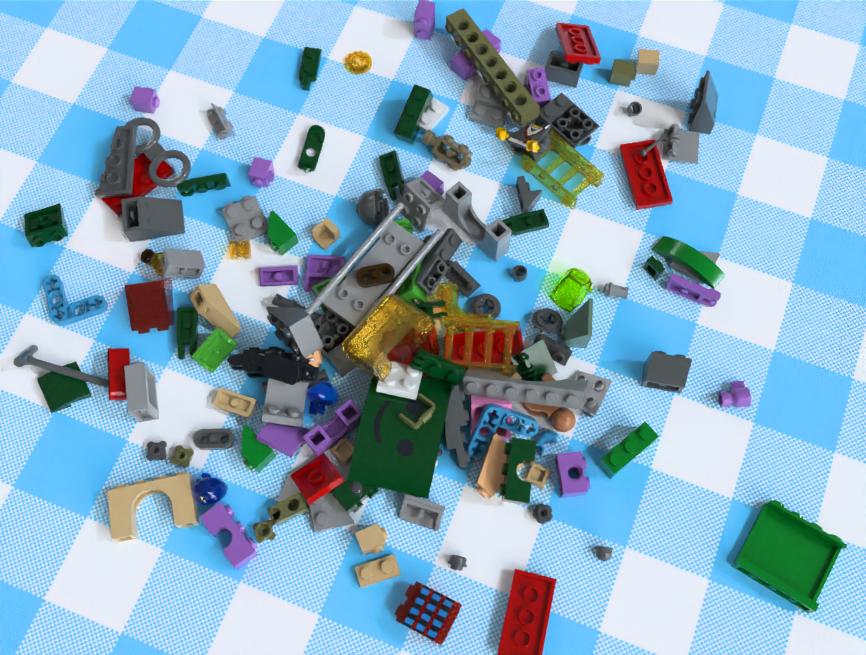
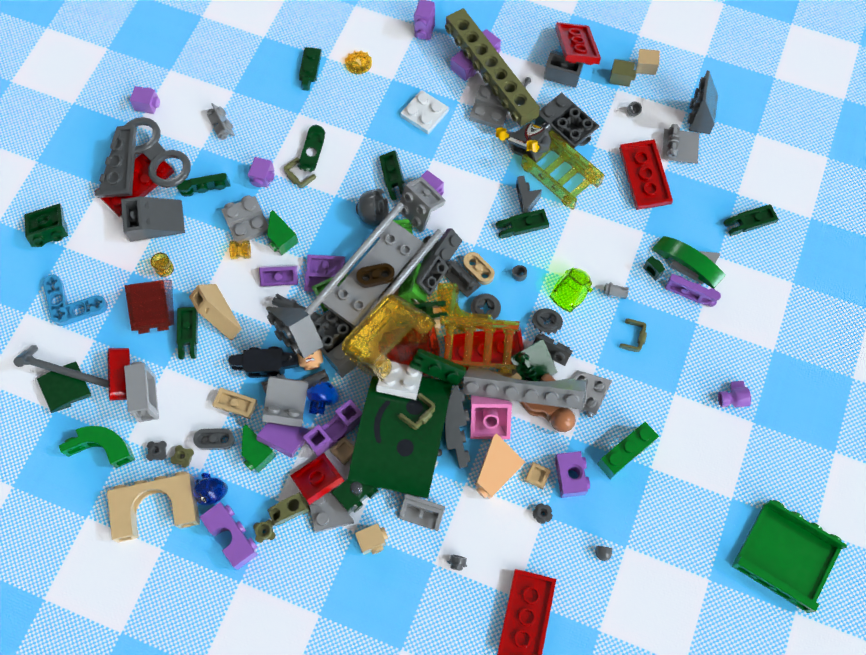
(116, 448): none -> green arch
(147, 254): dark brown hinge -> none
(182, 263): light grey hinge -> none
(214, 350): bright green hinge -> none
(285, 366): black hinge -> none
(293, 178): none -> olive piece
(325, 233): tan panel -> none
(377, 571): tan plate -> none
(408, 124): dark green arch -> none
(428, 613): slope -> none
(450, 155): dark tan brick -> none
(480, 268): none -> tan plate
(491, 239): light grey arch -> none
(498, 421): dark azure beam -> none
(514, 489): dark green arch -> none
(537, 86): medium lavender brick -> none
(546, 437): dark azure arm -> none
(579, 327): sand green slope -> none
(641, 339): none -> olive piece
(663, 137): dark grey hinge -> none
(666, 371): dark grey slope -> none
(752, 219): none -> dark green hinge

